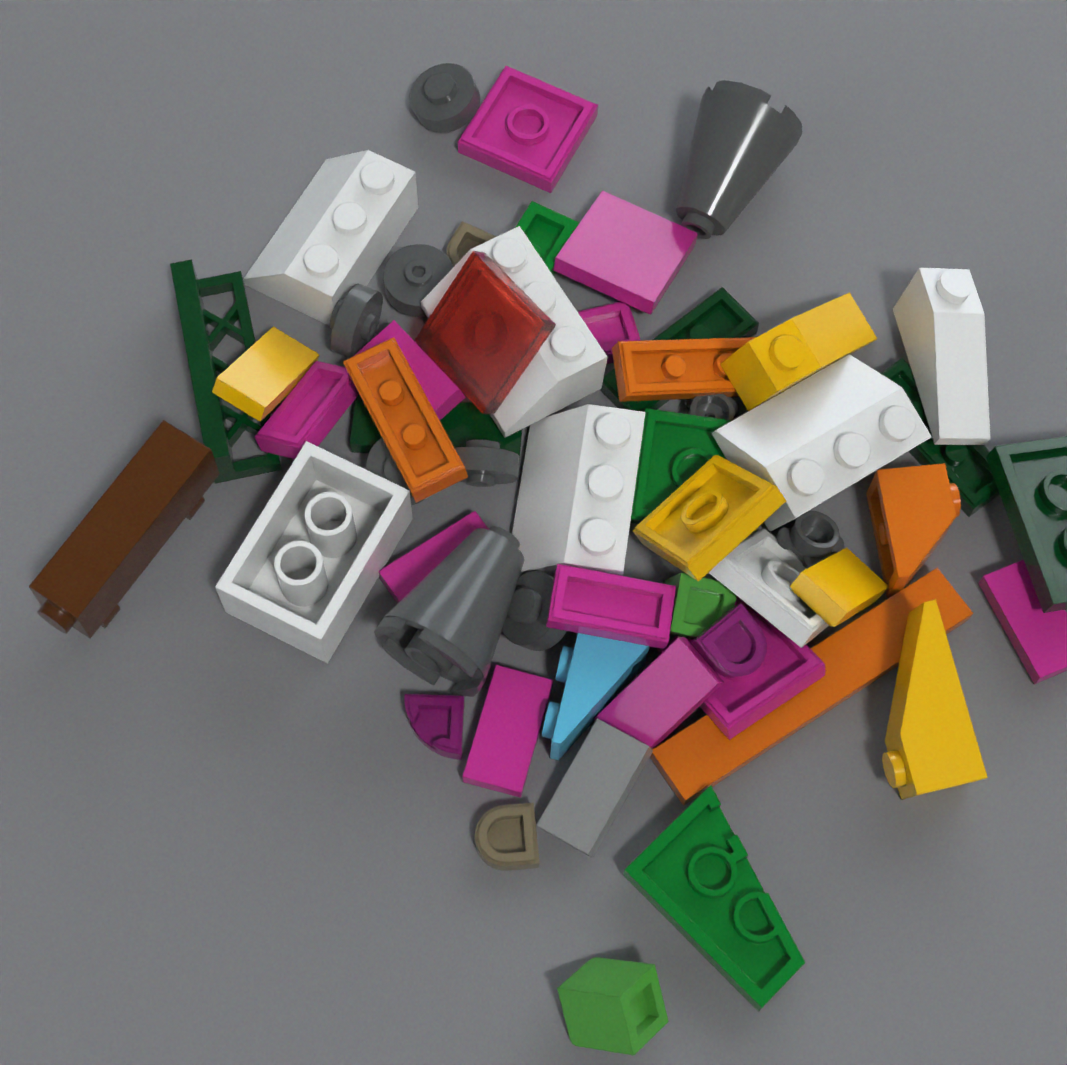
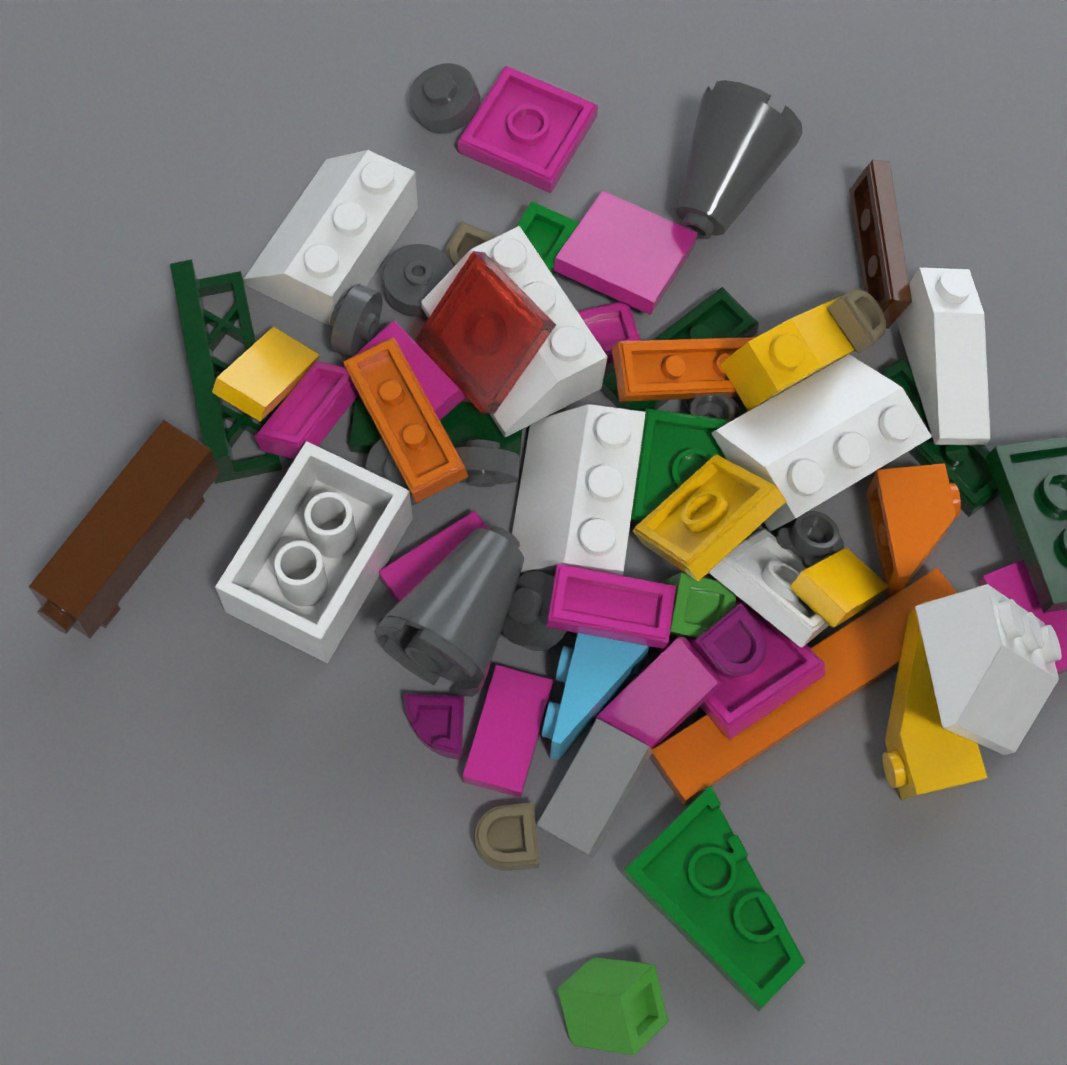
(859, 318): none -> dark tan tile
(880, 240): none -> reddish brown tile
(988, 665): none -> white slope

